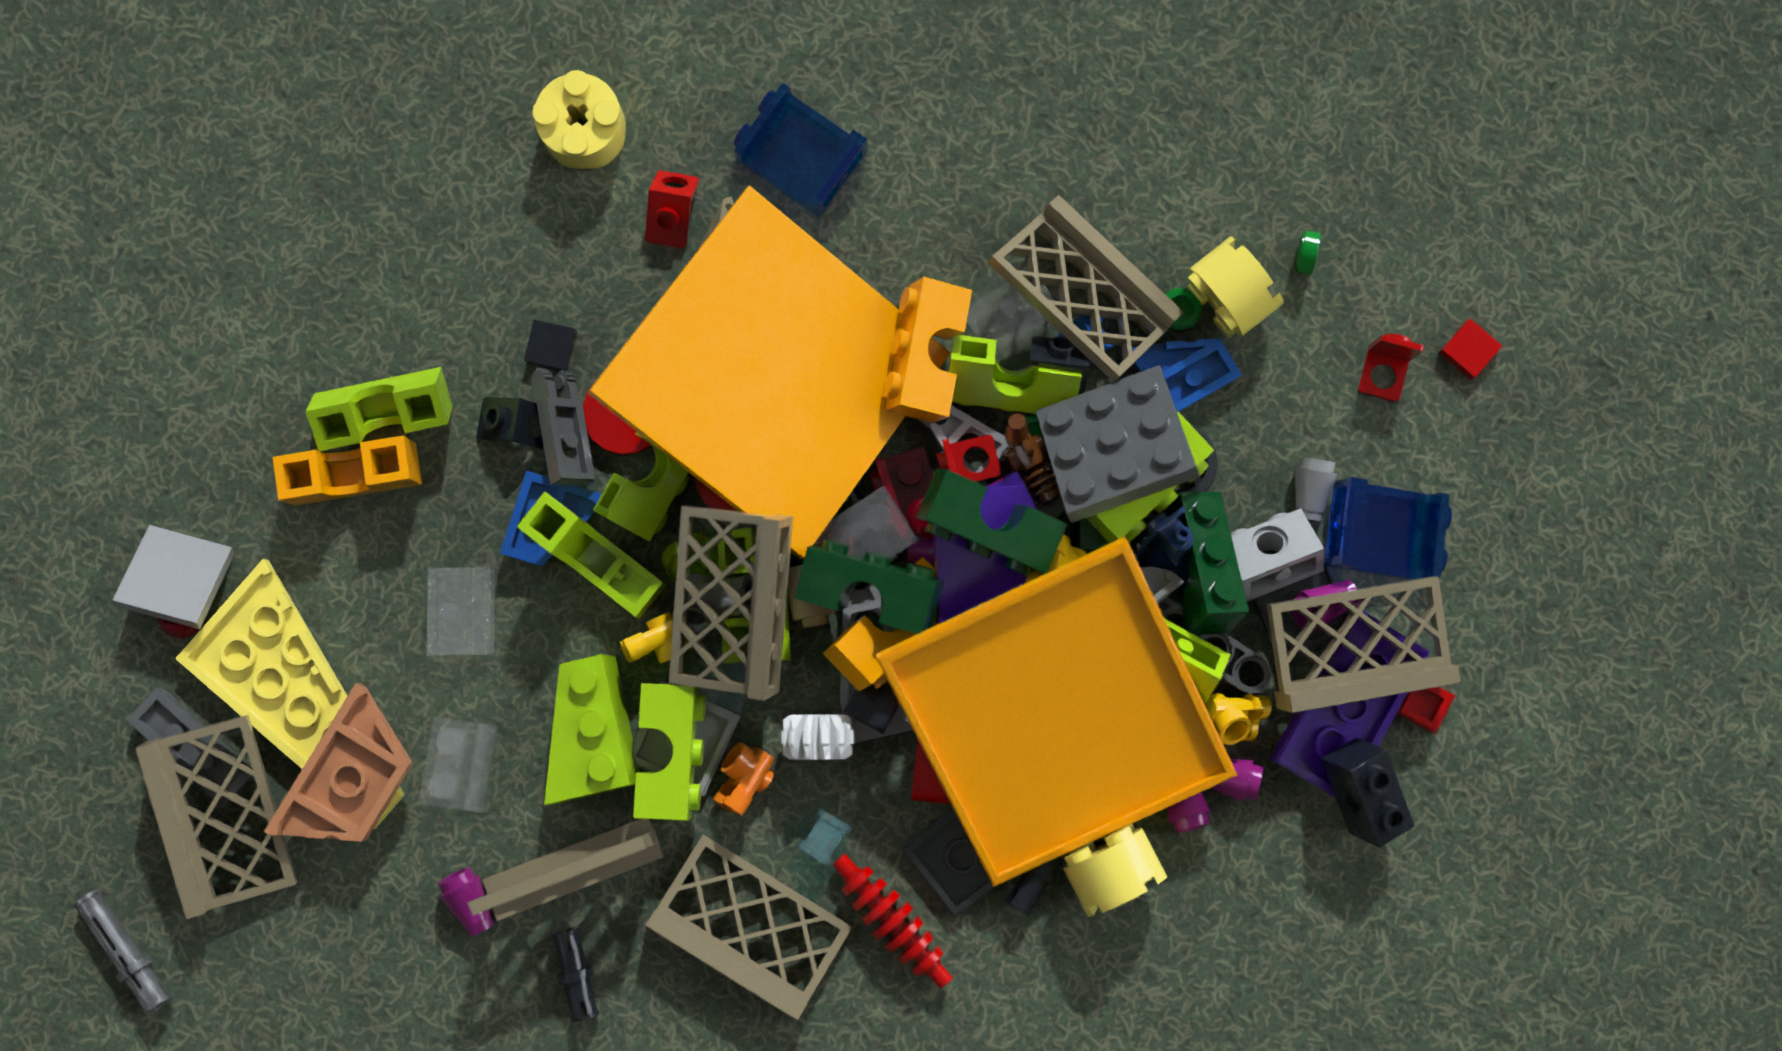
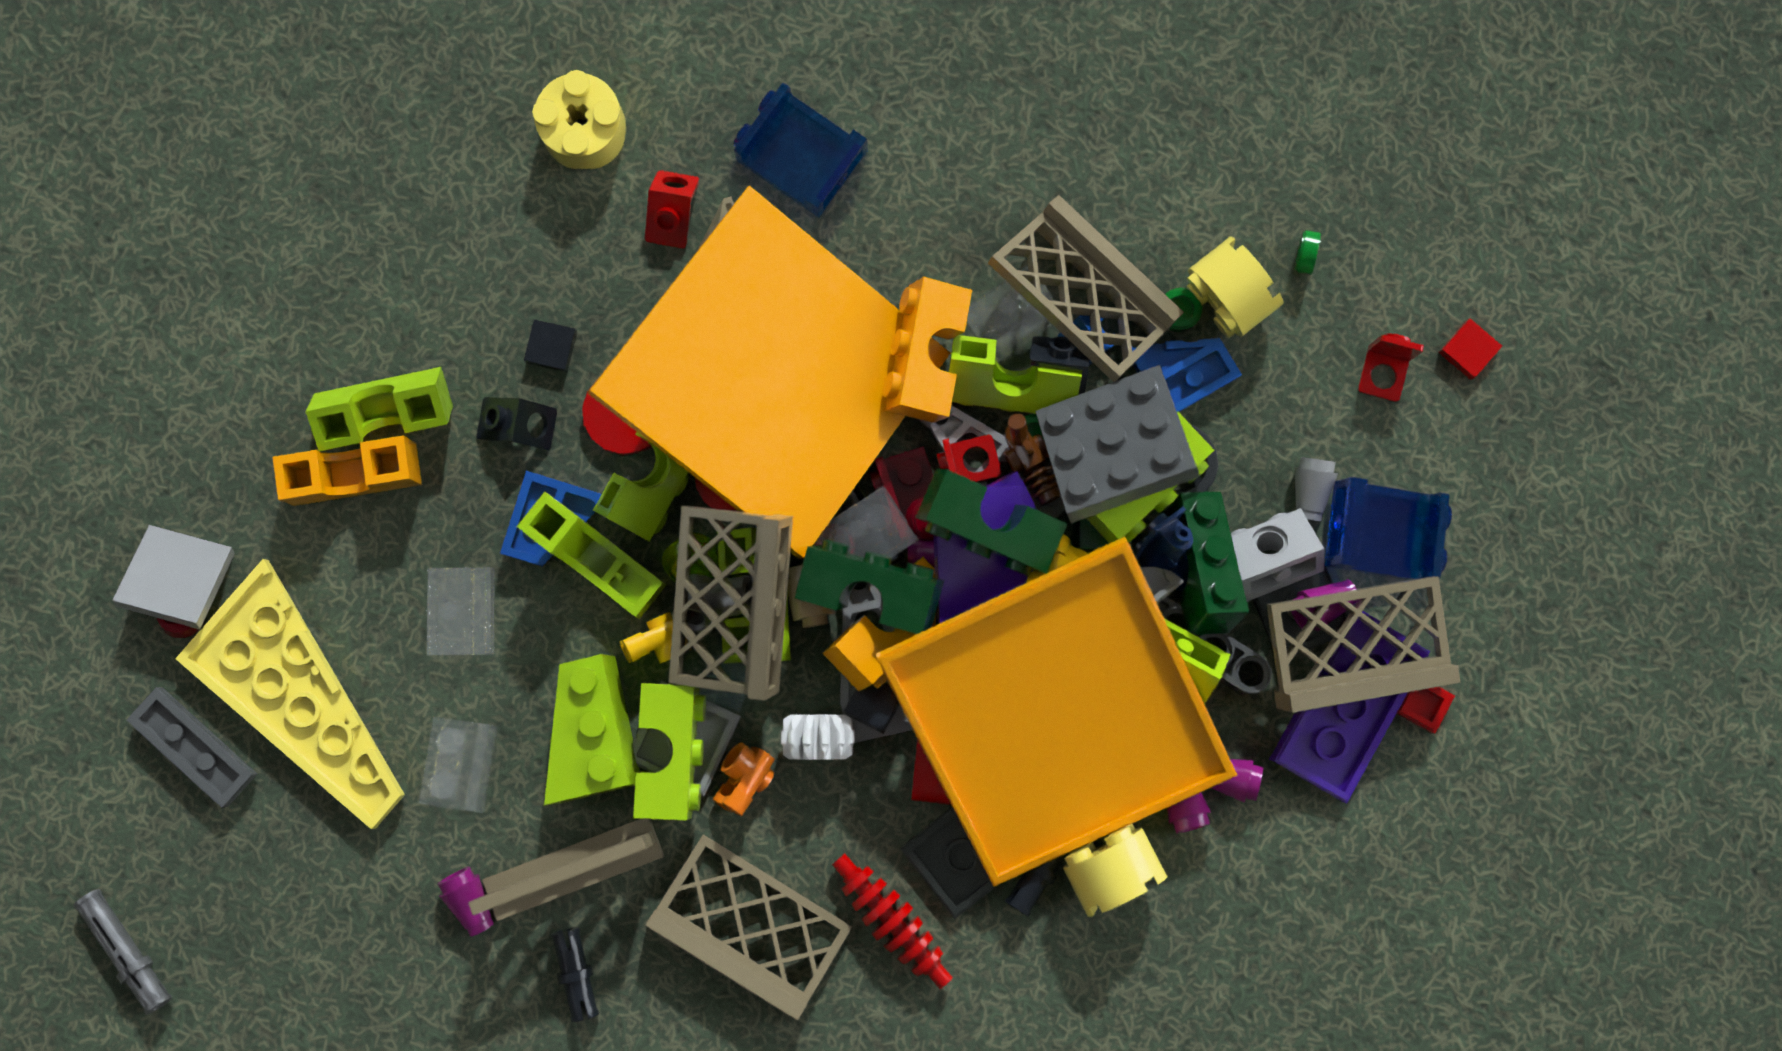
(177, 824): dark tan fence -> none
(346, 777): nougat wing -> none
(563, 428): dark grey hinge -> none
(824, 837): clear light blue bush -> none
(1238, 717): yellow plate -> none
(1368, 792): black brick -> none

